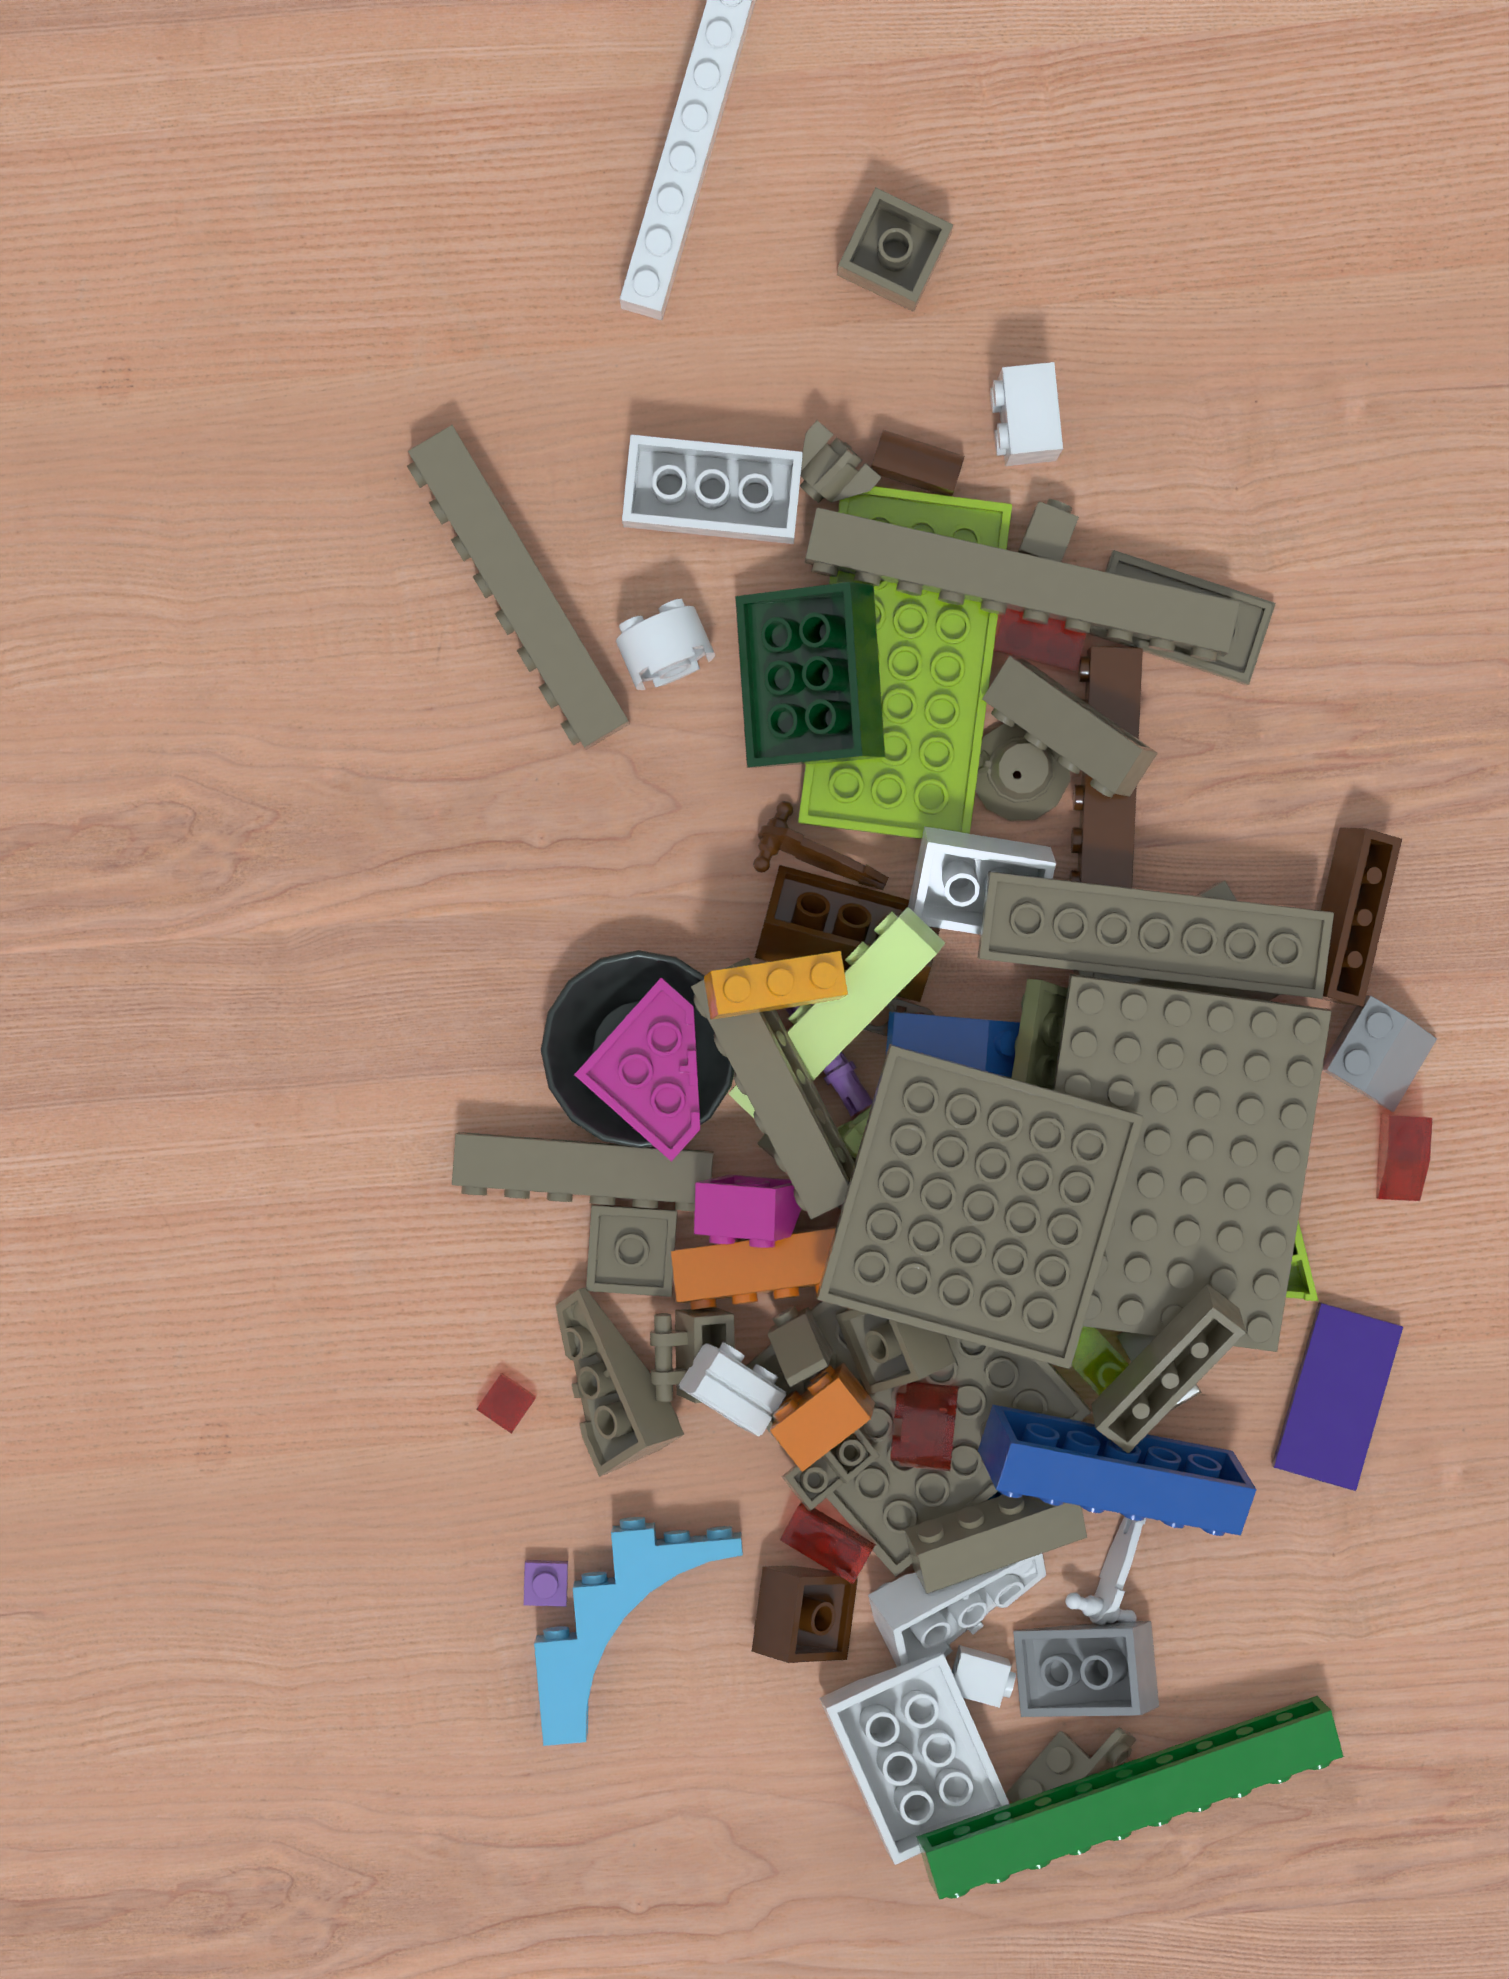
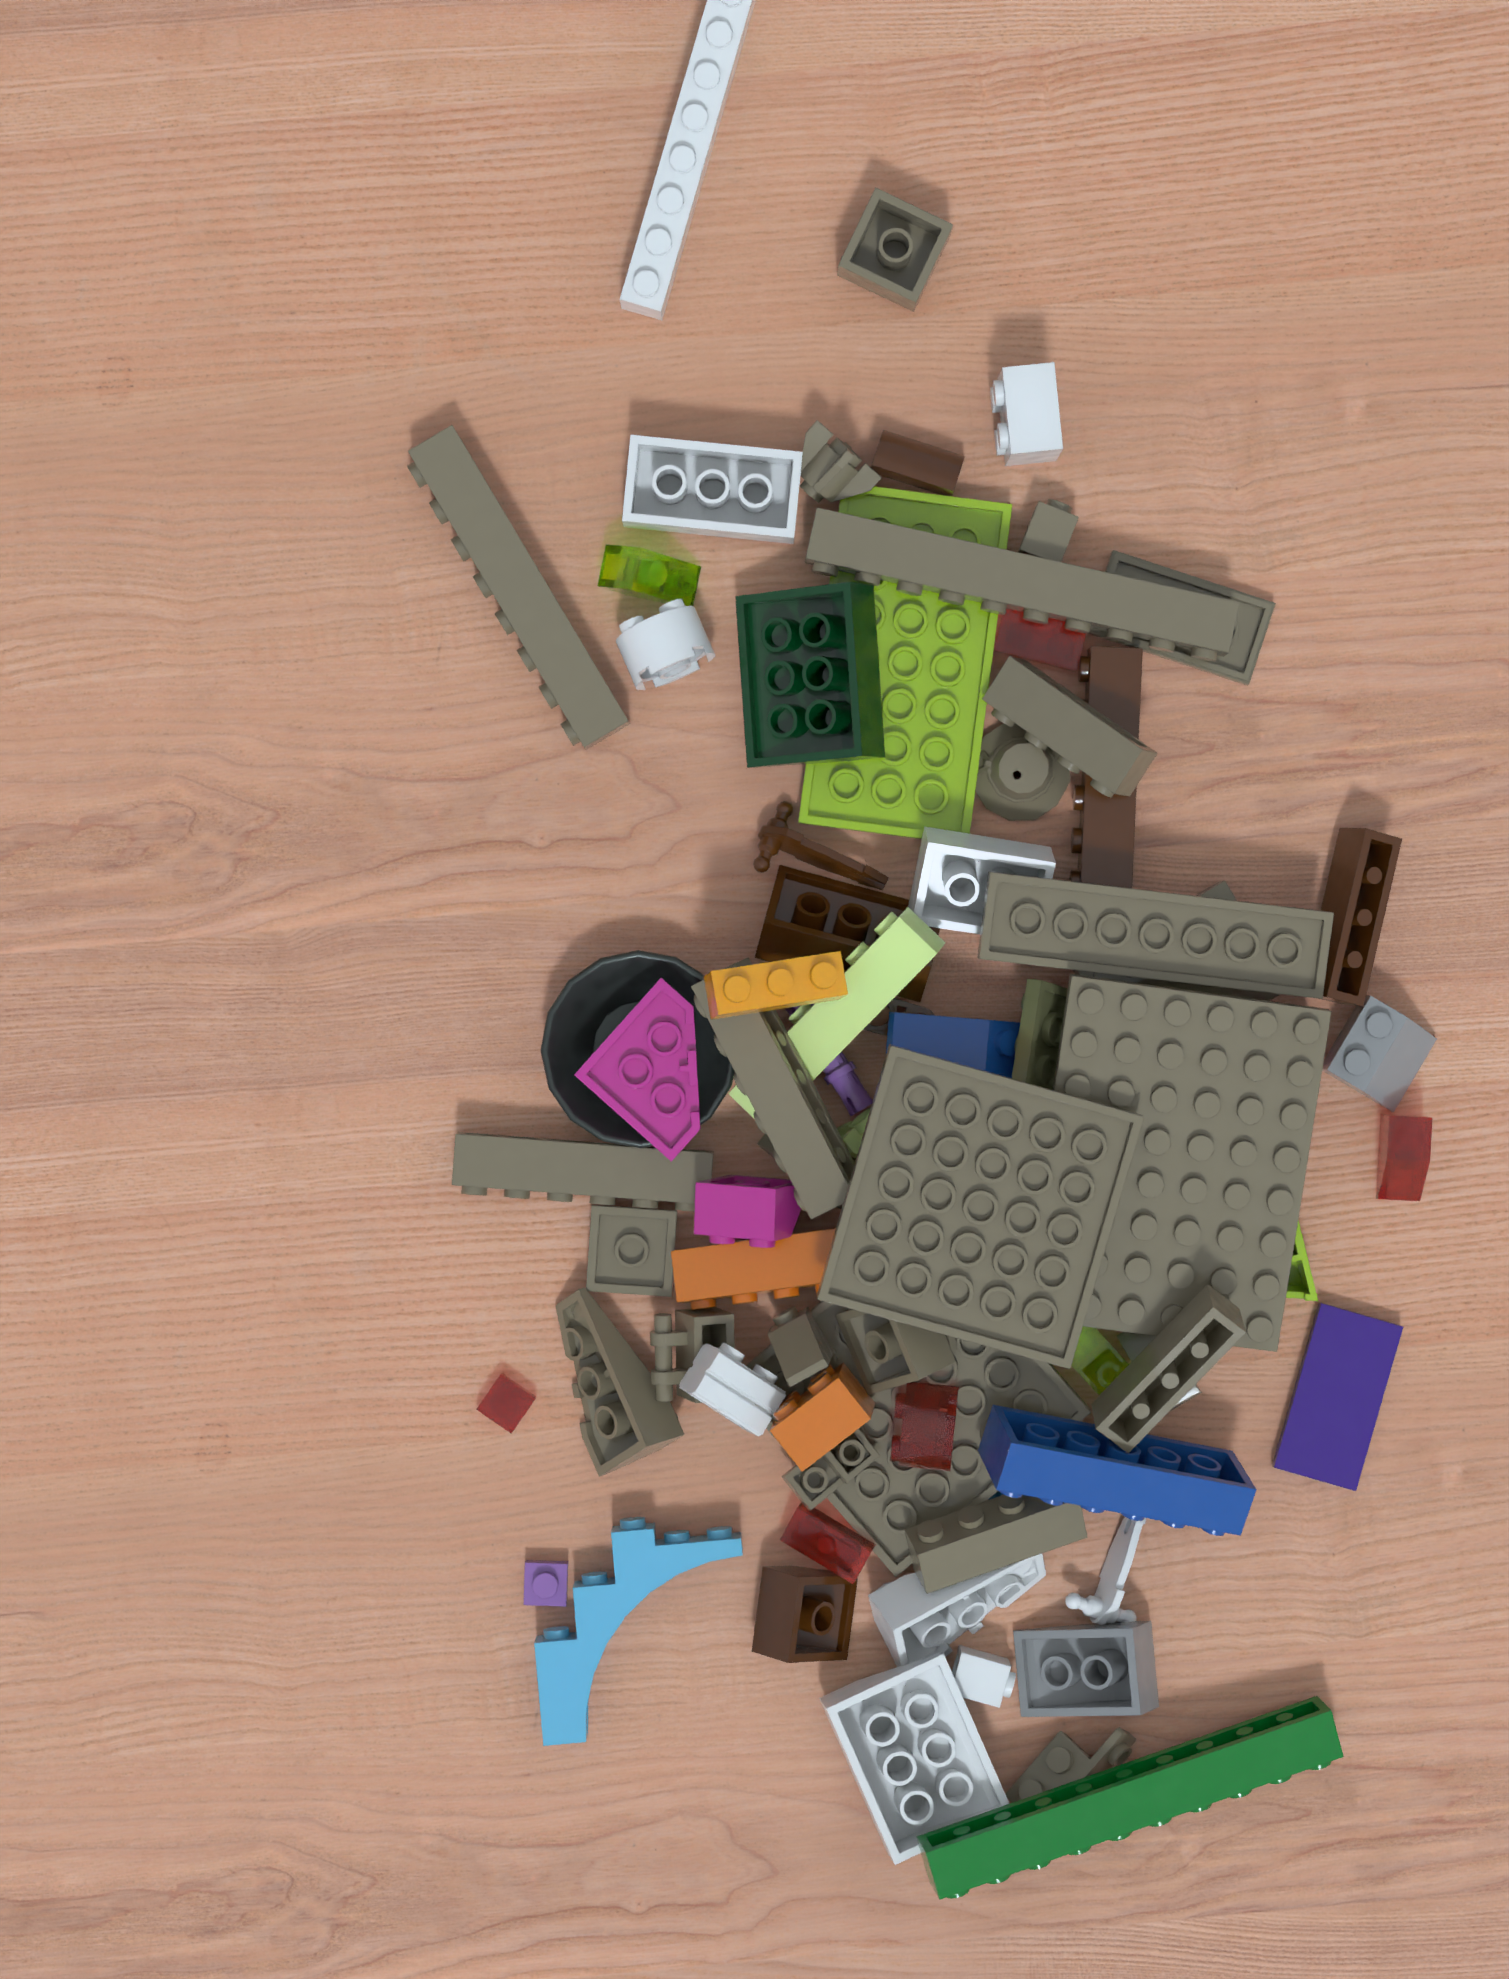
(648, 575): none -> clear neon green slope

